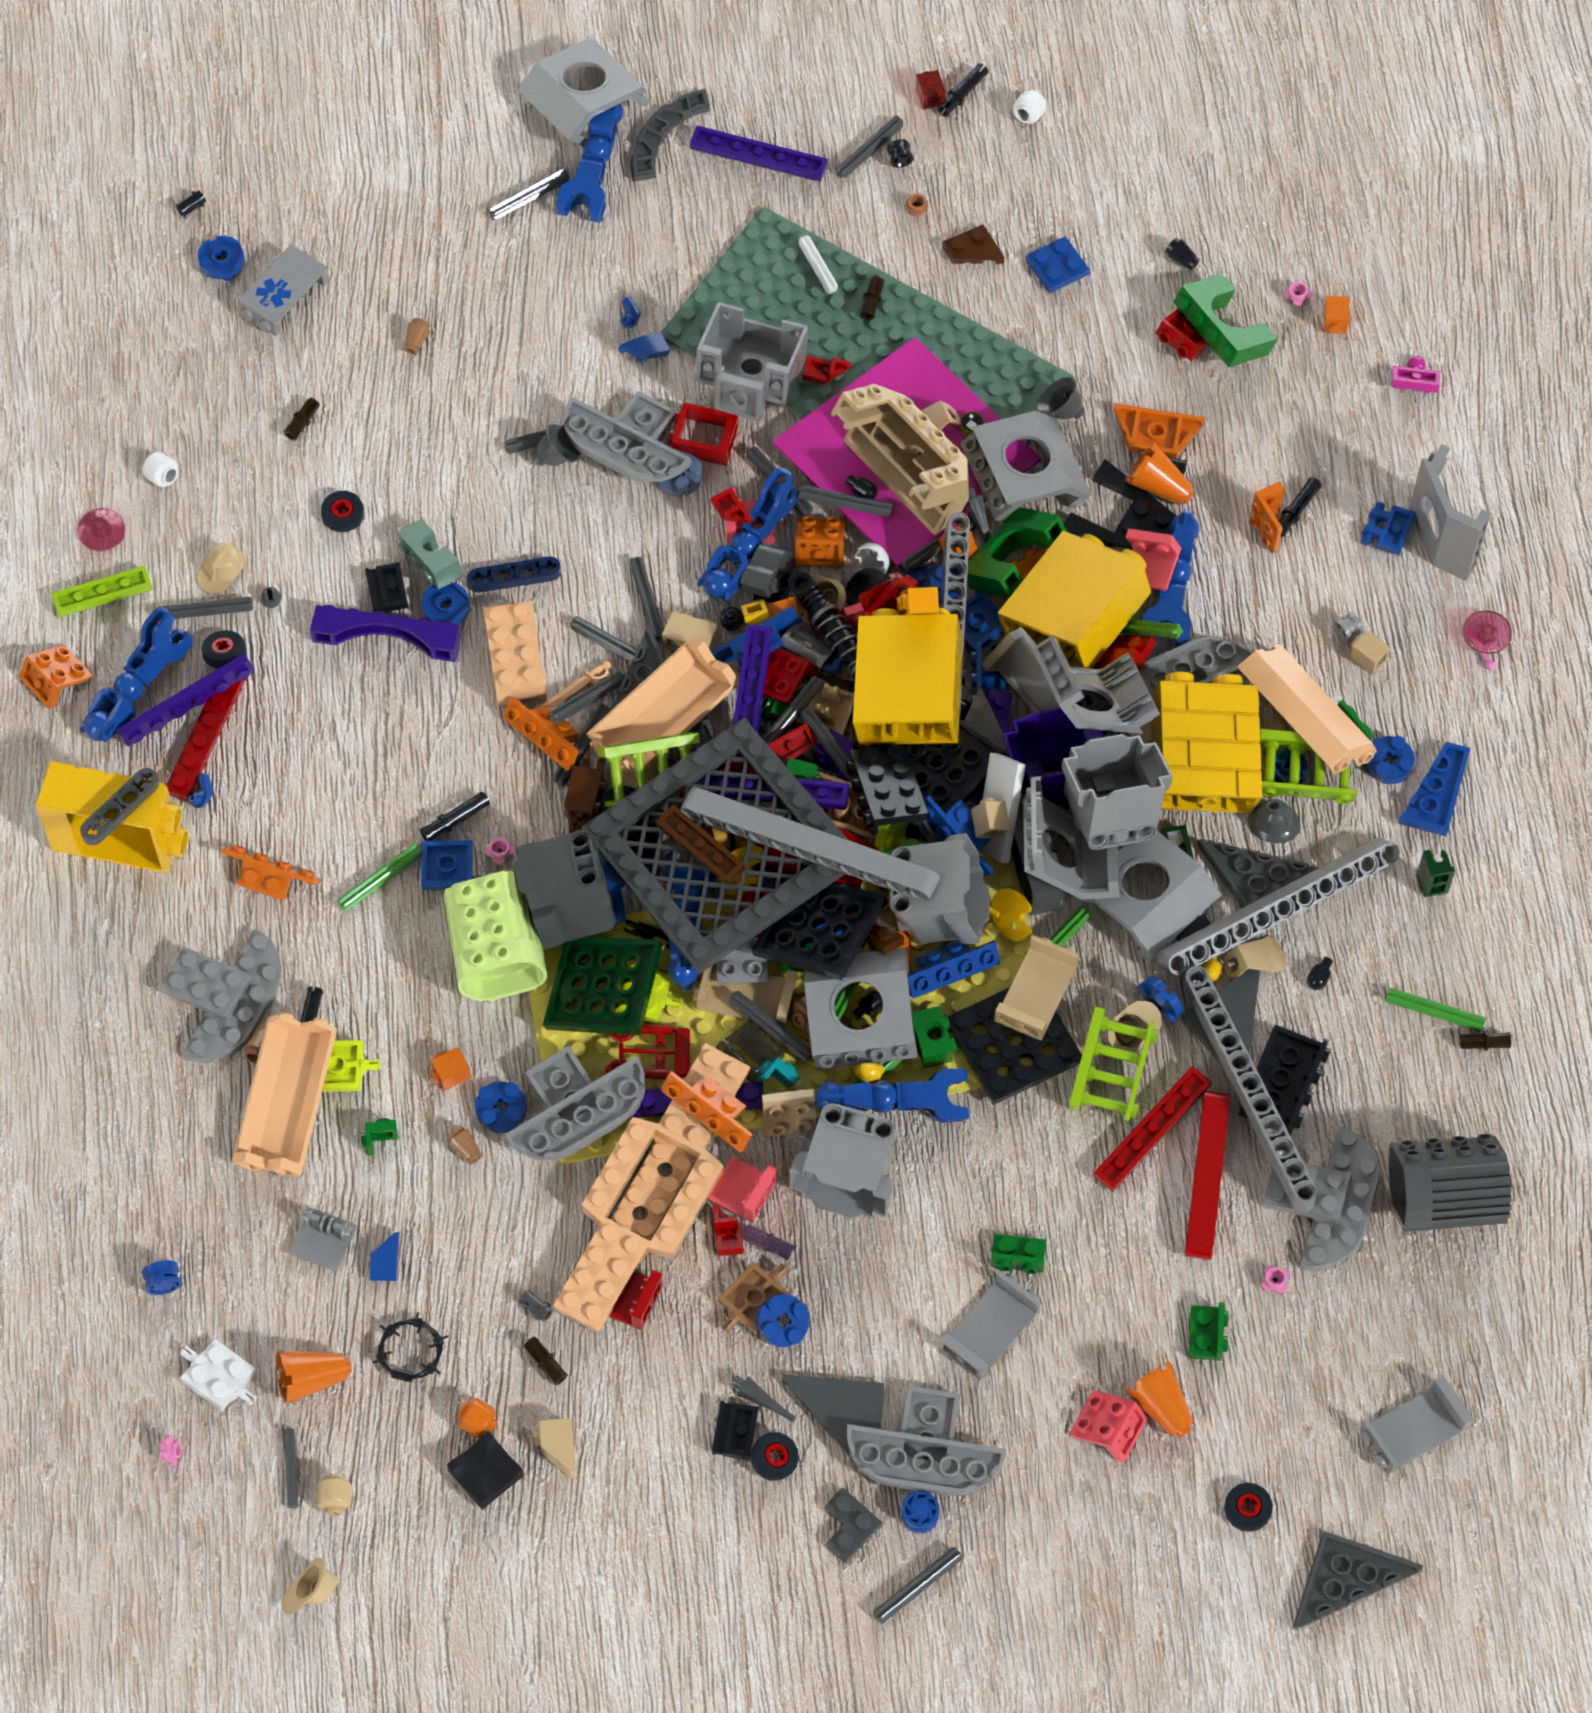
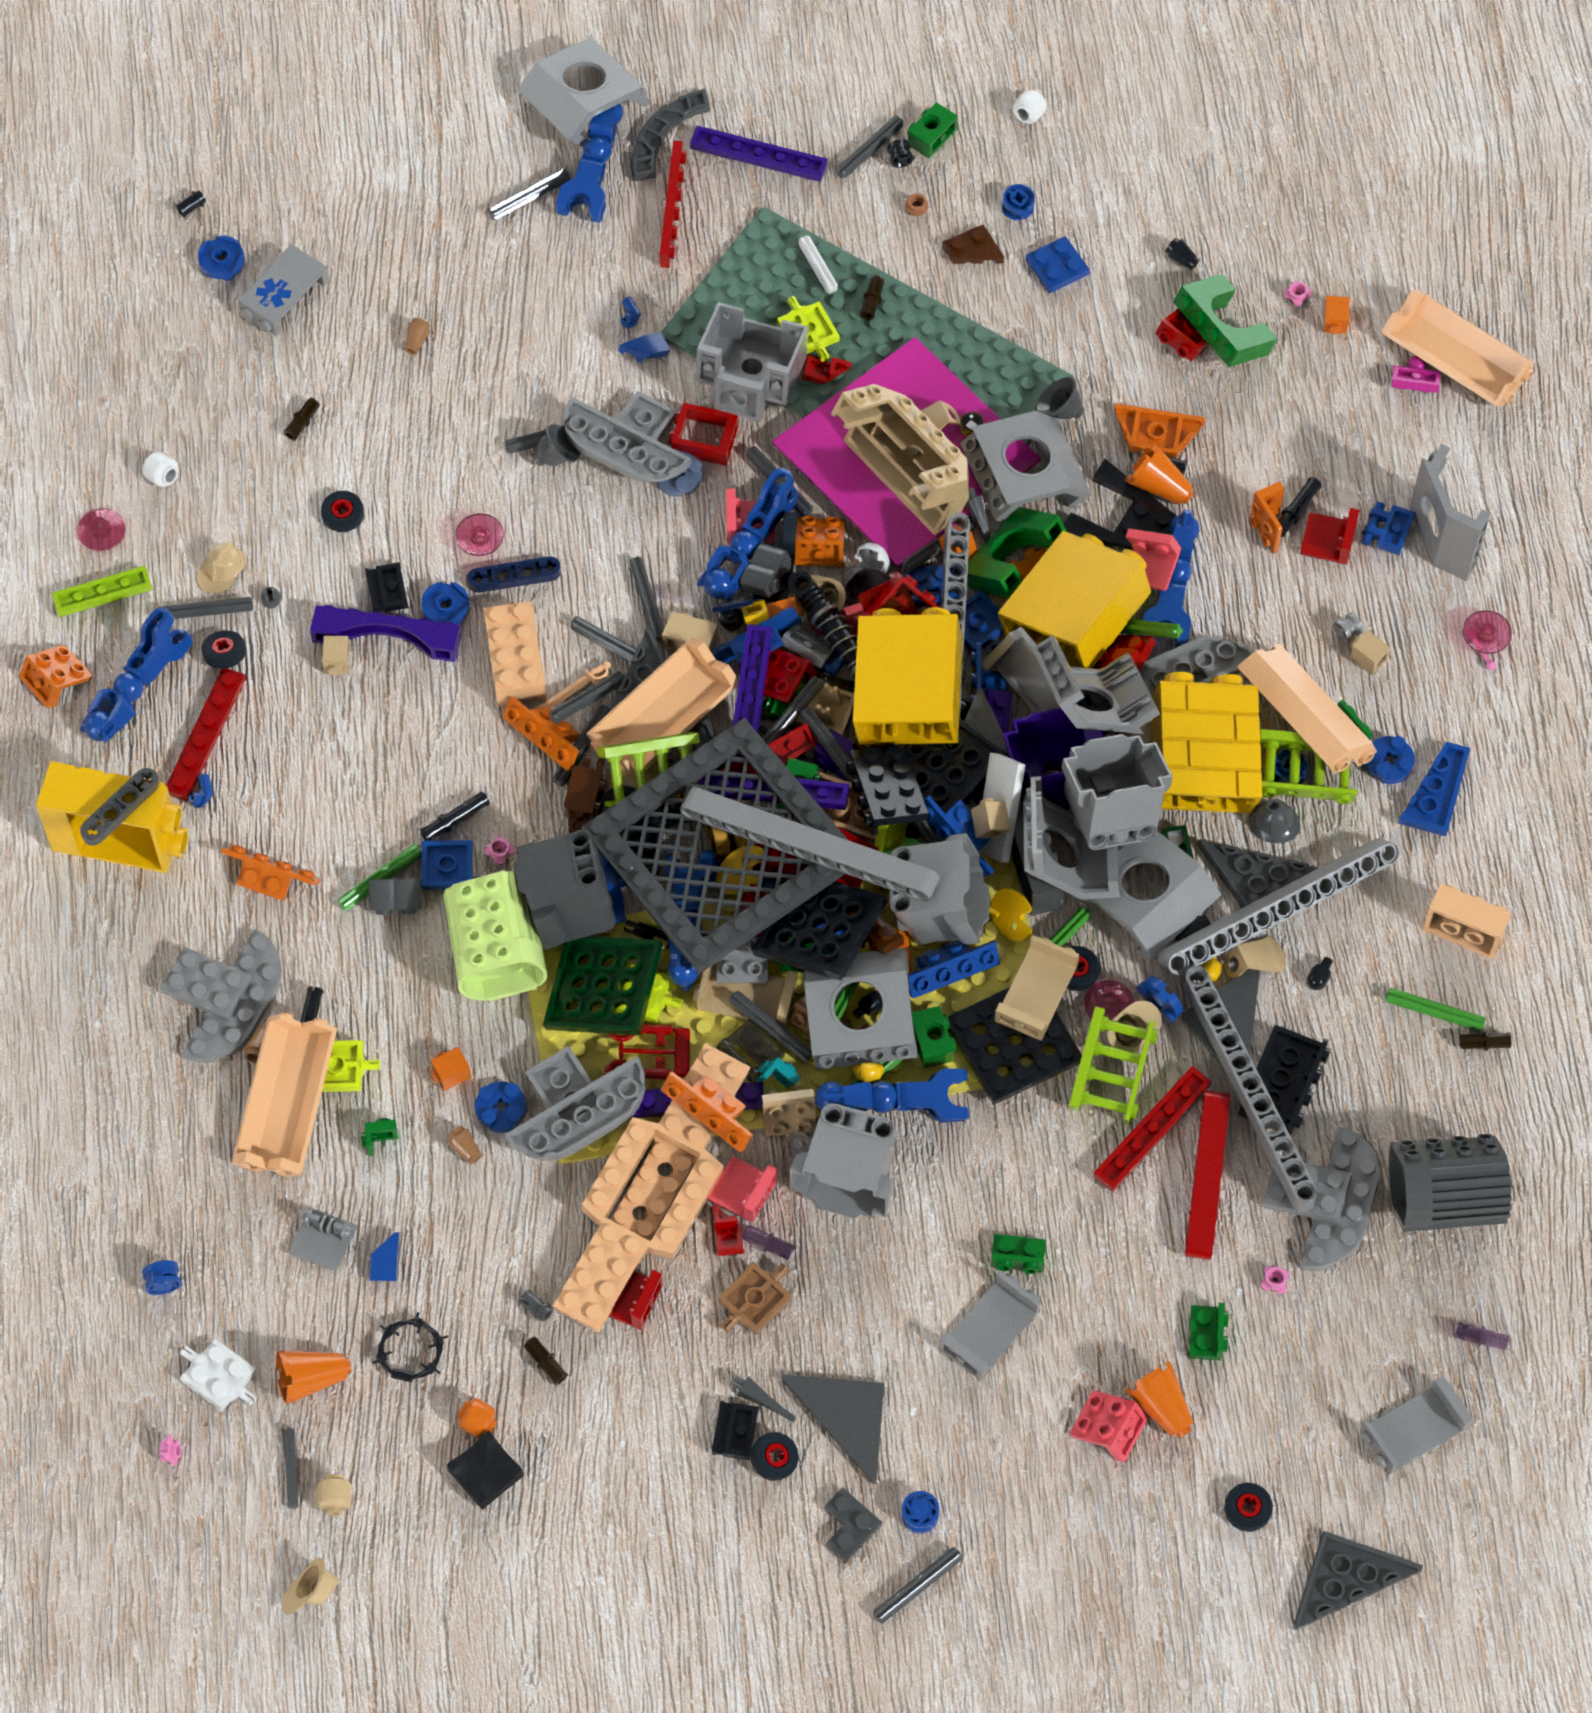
(185, 700): dark purple plate -> none
(336, 655): none -> tan brick
(395, 894): none -> dark grey brick
(437, 566): sand green arch -> none
(479, 526): none -> clear pink dish
(557, 1444): tan slope -> none
(672, 212): none -> red plate
(700, 845): reddish brown plate -> none
(729, 507): red slope -> none
(734, 604): none -> clear blue piece
(789, 532): none -> black bush
(797, 1317): blue plate -> none
(820, 331): none -> neon yellow plate
(845, 500): dark grey axle -> none
(862, 487): black cylinder -> none
(918, 601): light orange slope -> none
(925, 1449): light grey plate -> none
(930, 89): clear red brick -> none
(932, 129): none -> green brick
(957, 95): black pin -> none
(1018, 201): none -> blue wheel
(1089, 972): none -> black bush
(1105, 989): none -> clear pink dish
(1329, 536): none -> red bracket
(1435, 876): dark green hinge -> none
(1458, 348): none -> light nougat panel
(1467, 920): none -> light nougat brick
(1482, 1336): none -> clear purple axle

